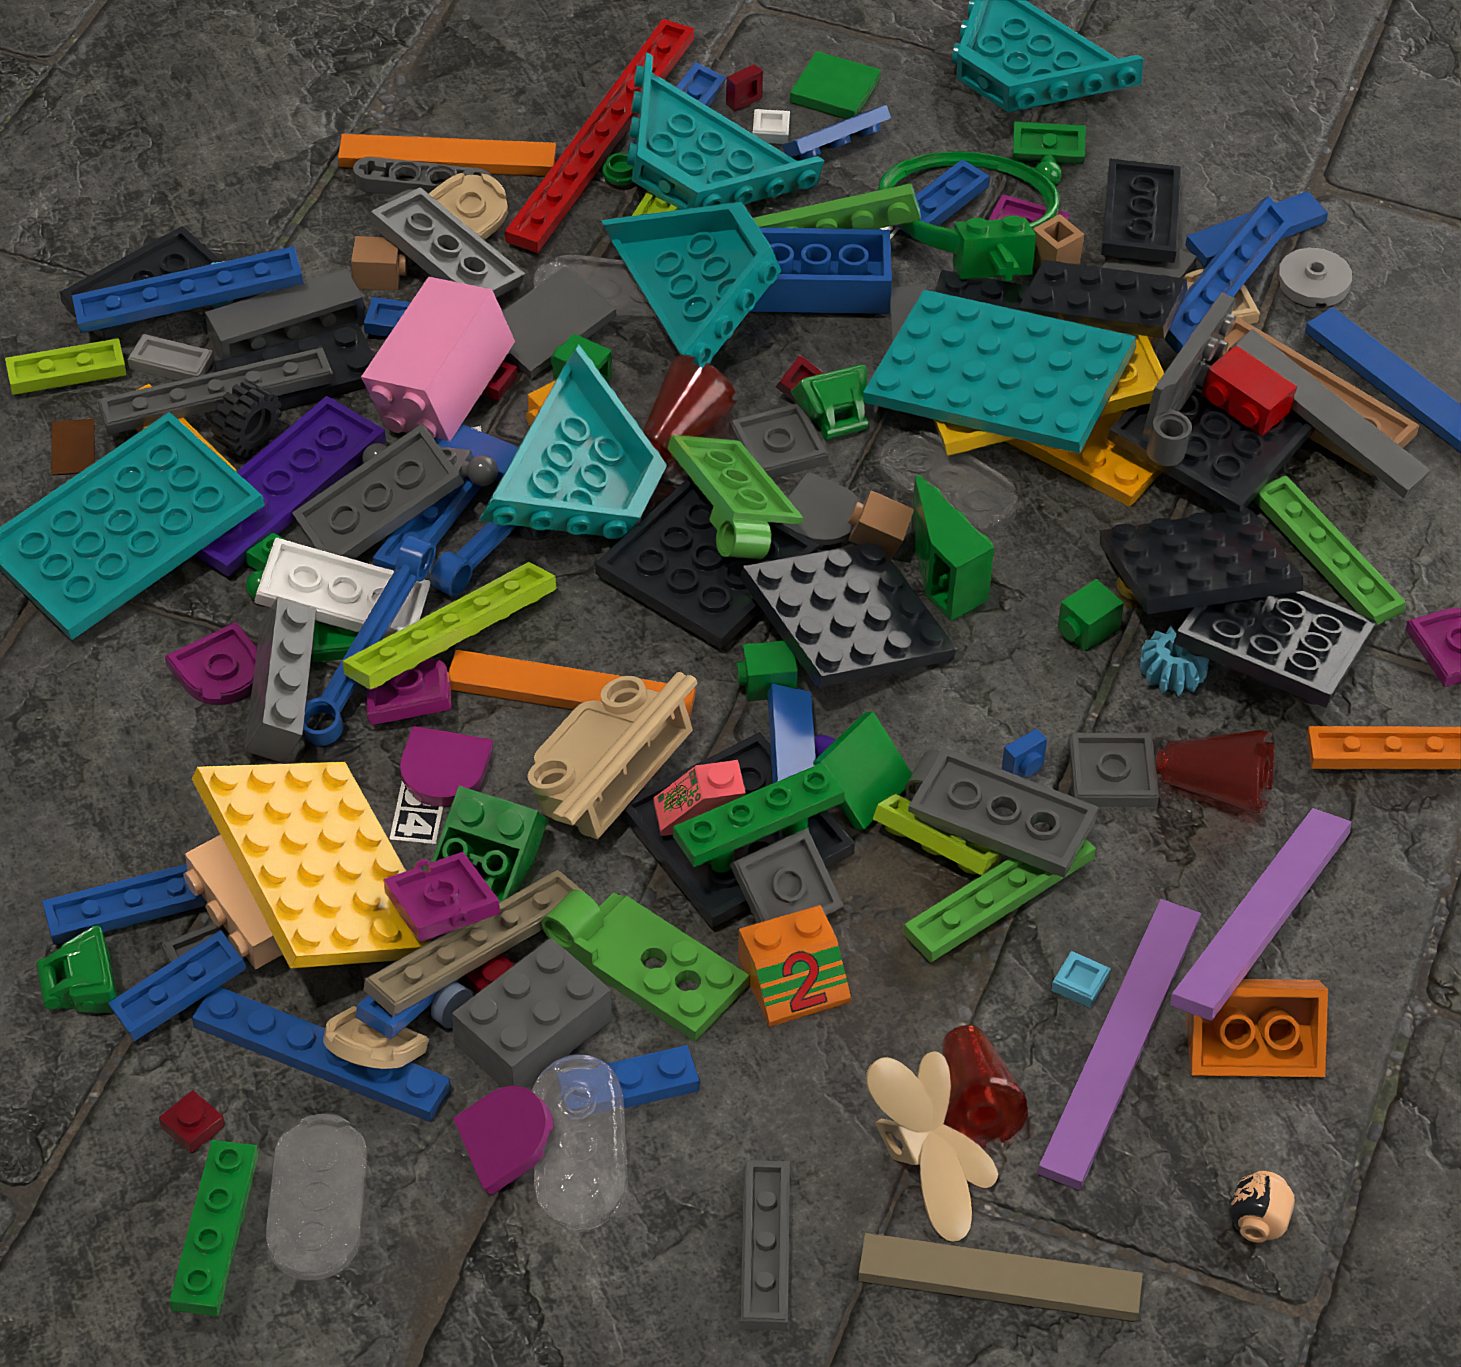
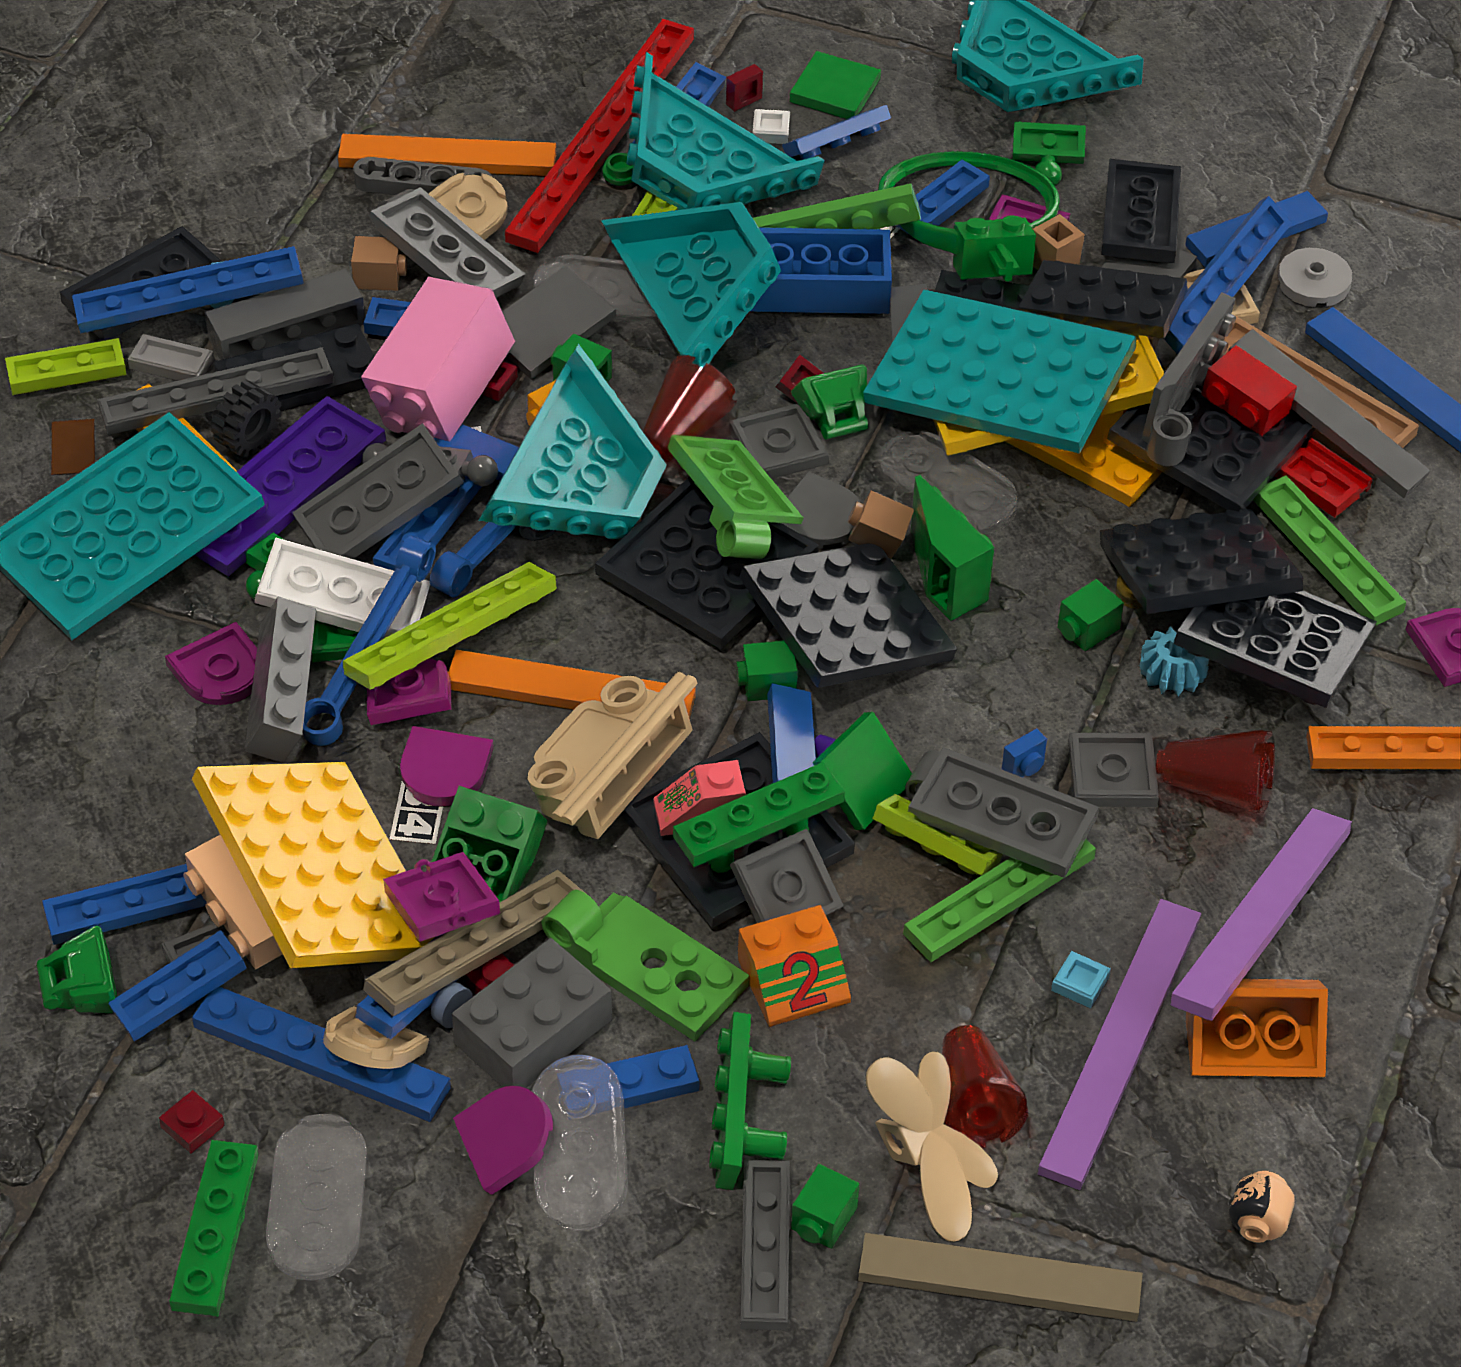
(729, 1116): none -> green plate
(824, 1206): none -> green brick
(1325, 477): none -> red plate

